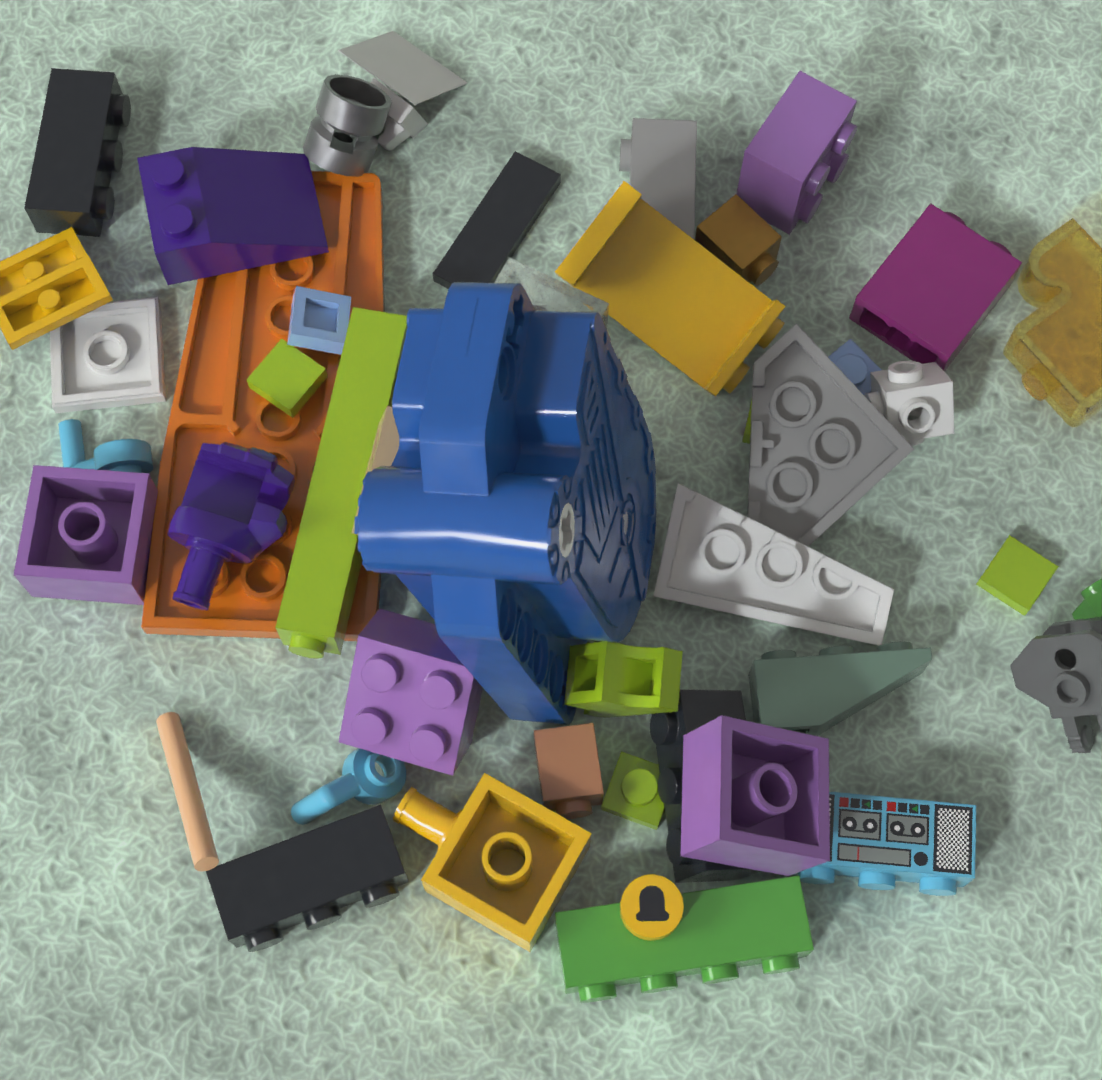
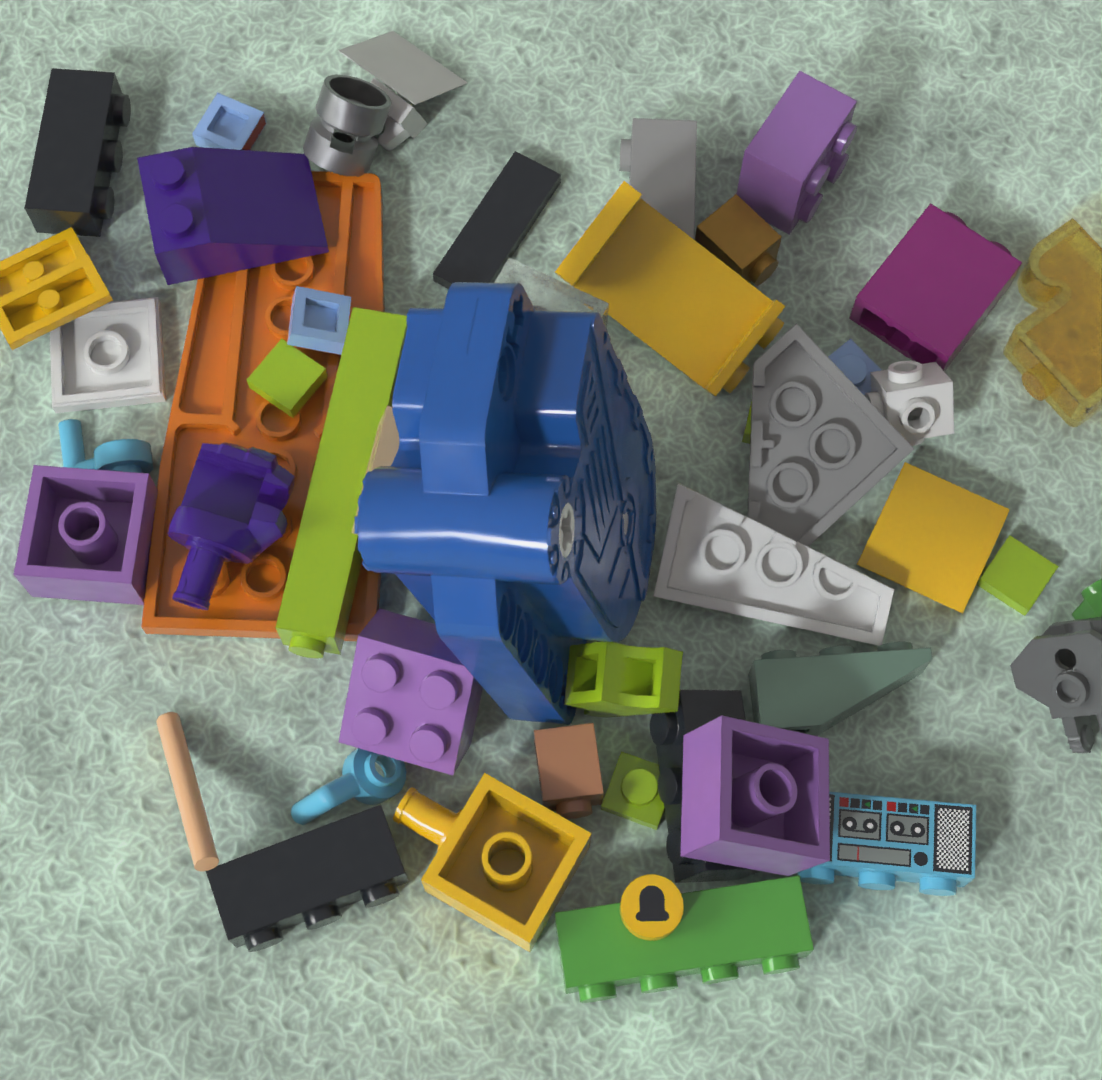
(229, 125): none -> light blue plate
(933, 537): none -> yellow slope

